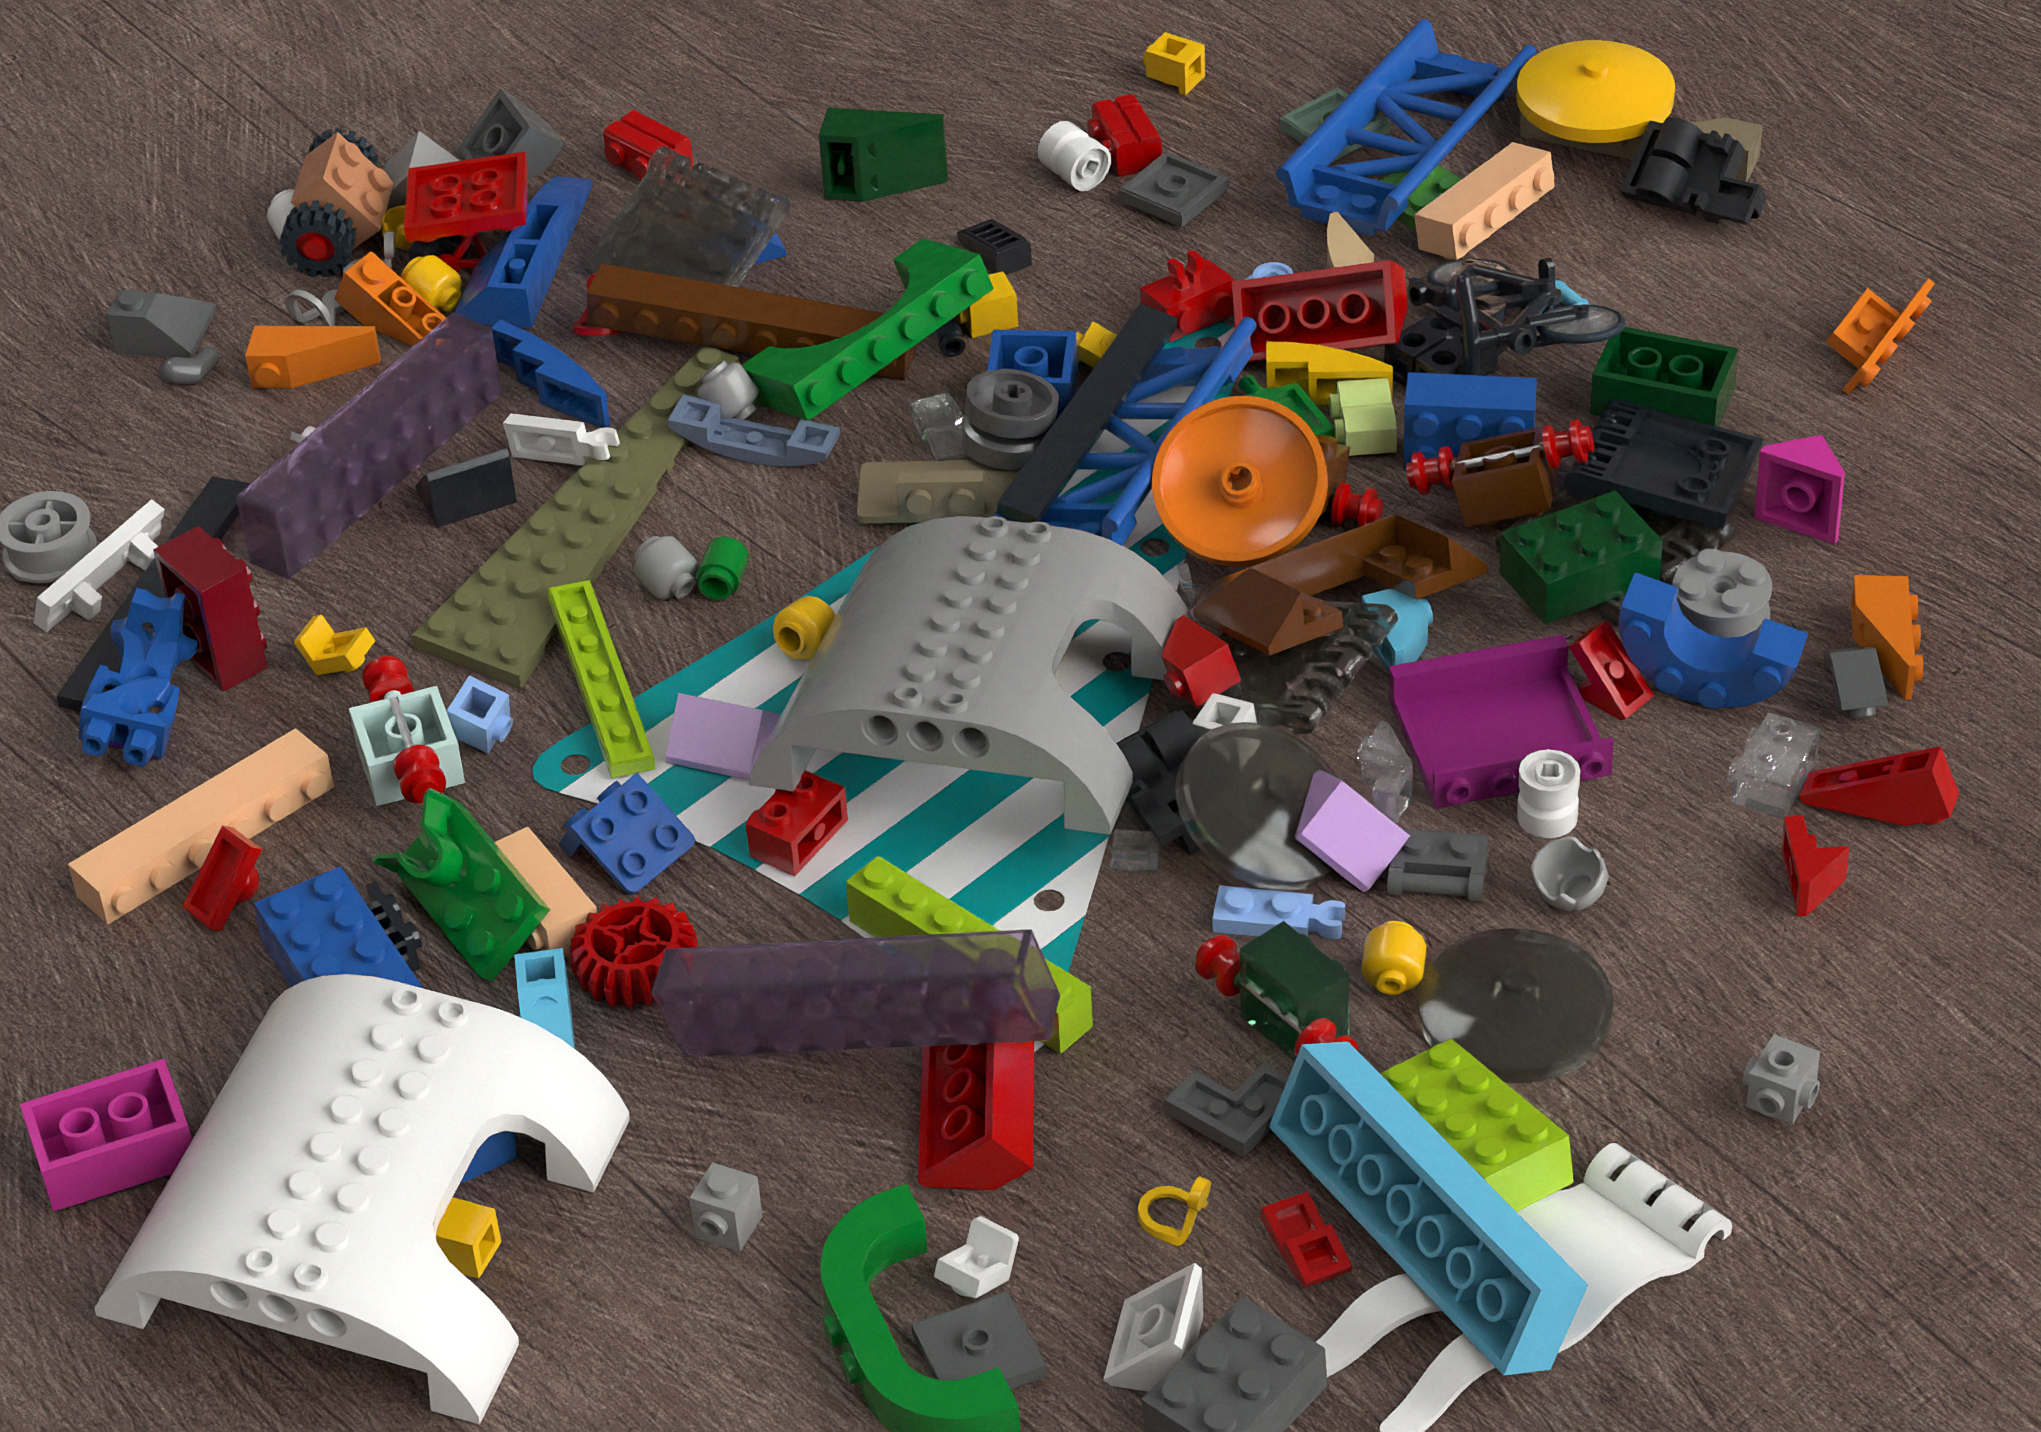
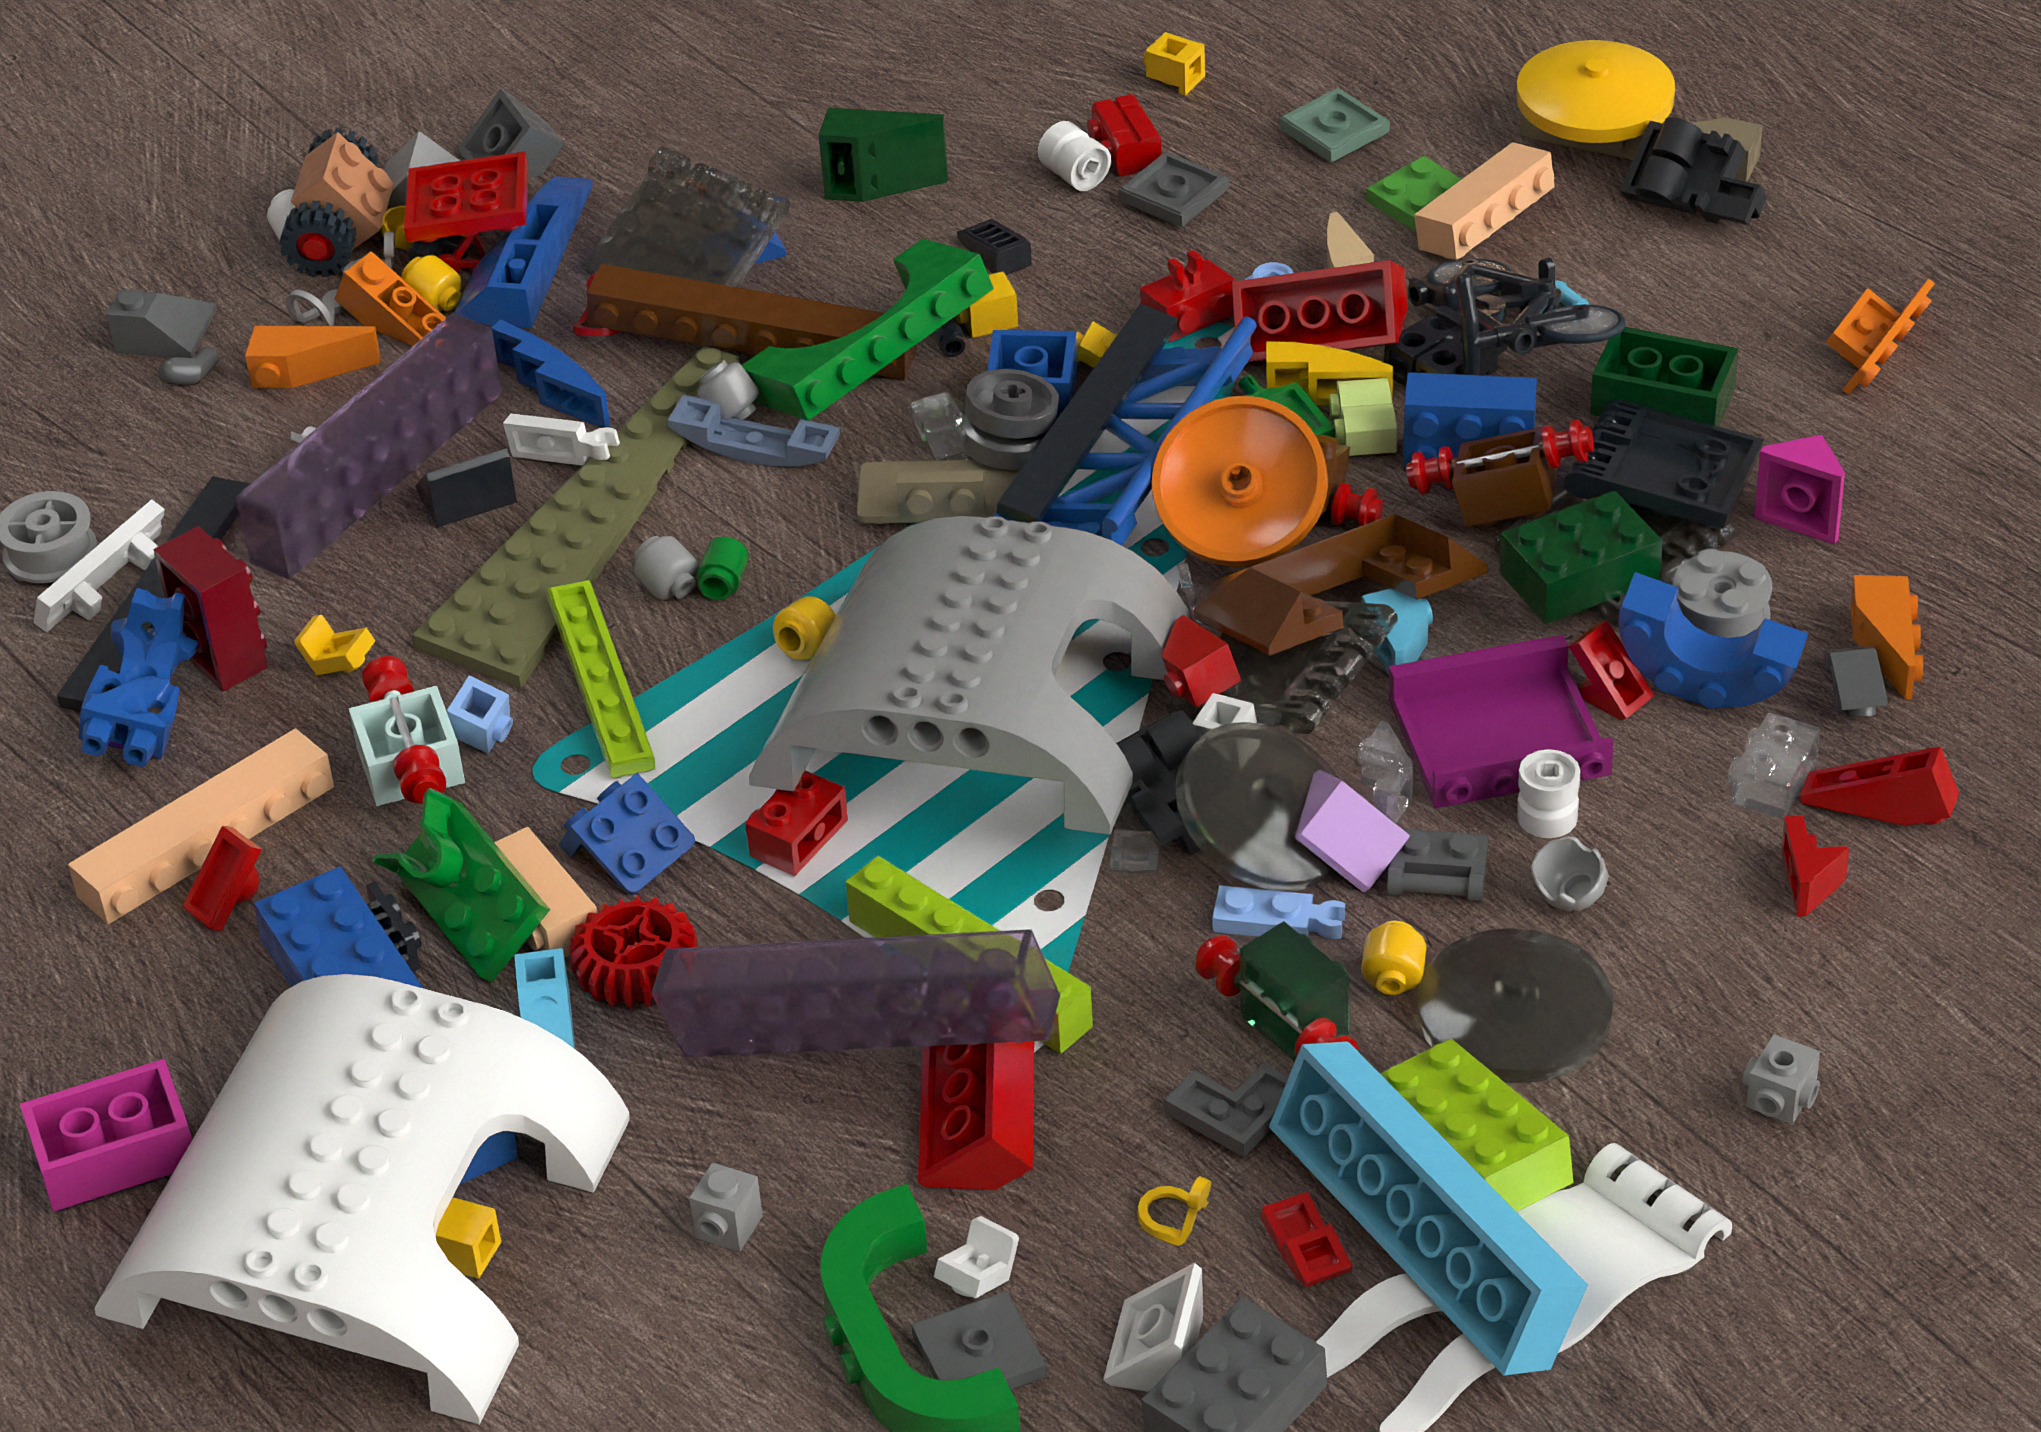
(636, 139): red brick -> none
(718, 735): lavender slope -> none
(1344, 188): blue piece -> none

